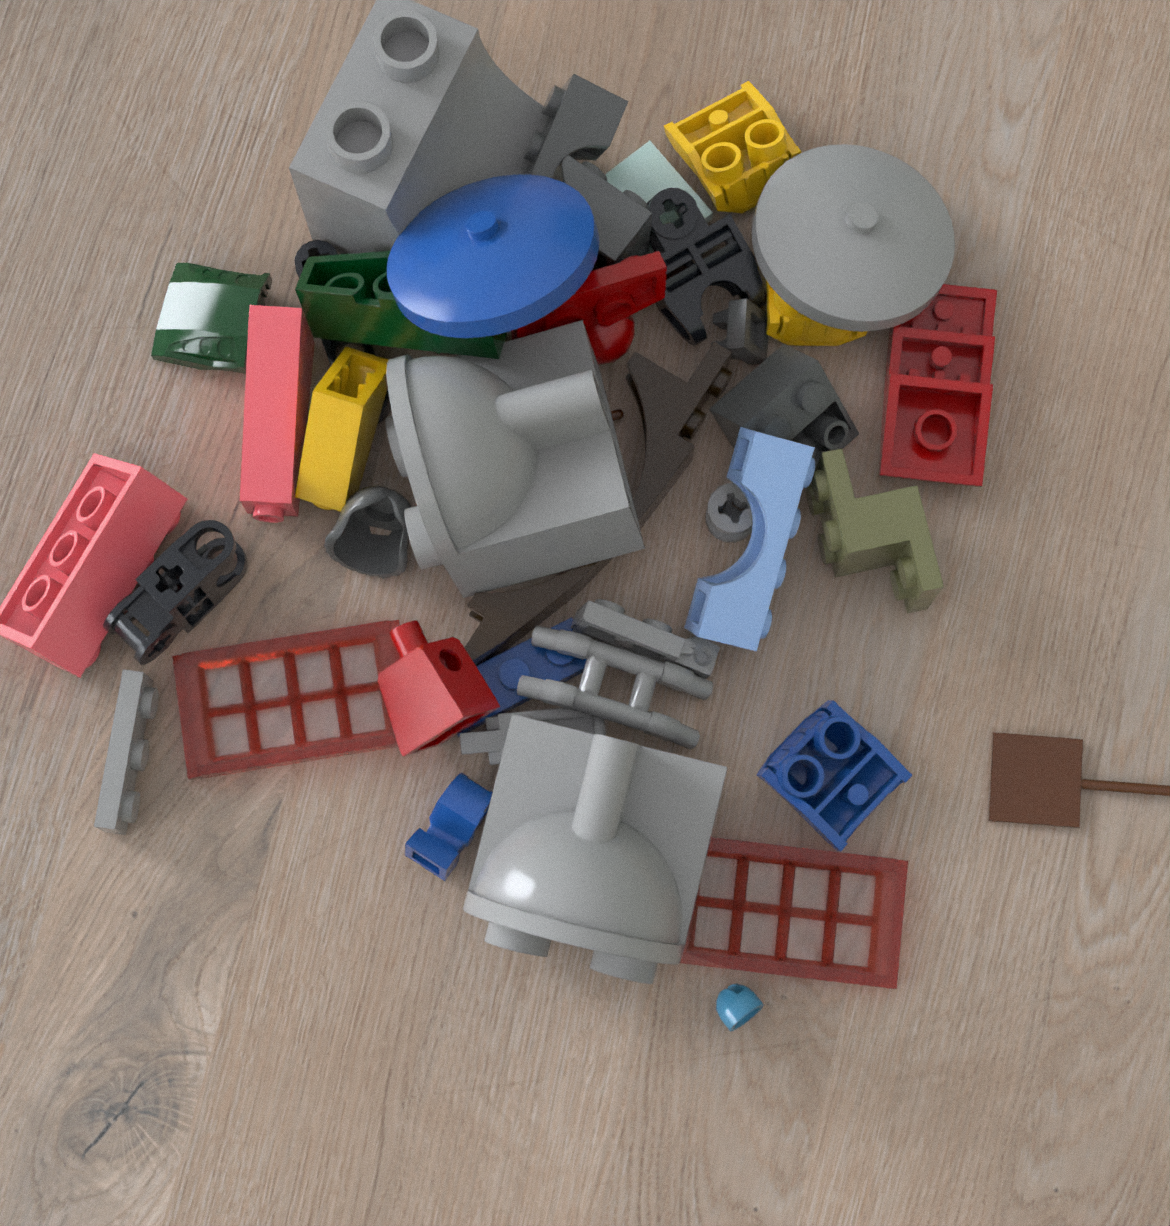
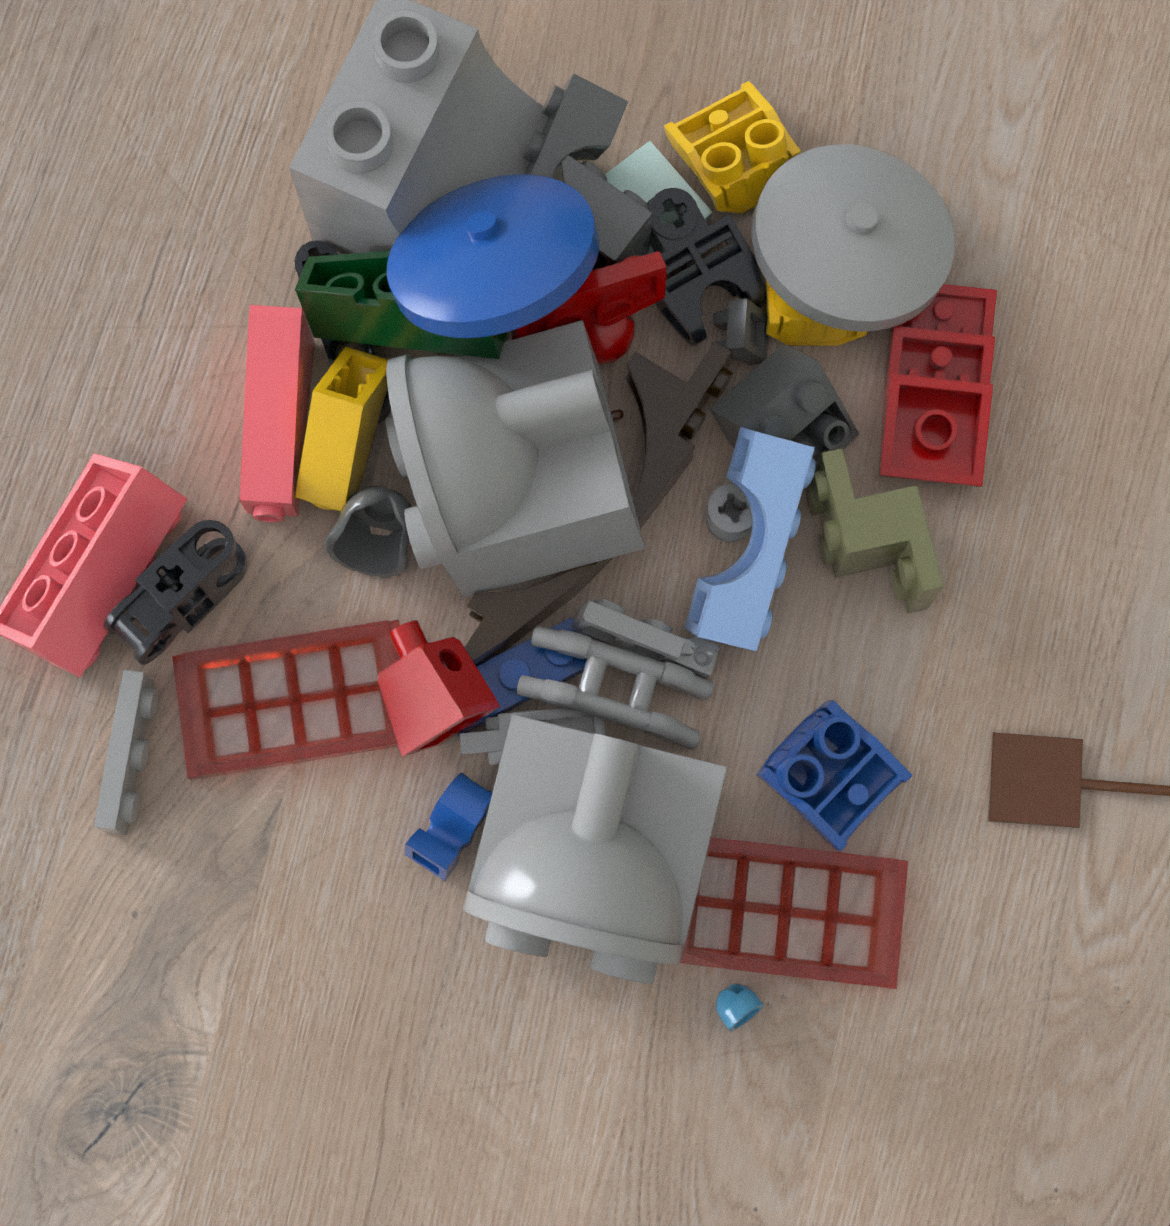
(208, 317): dark green slope -> none

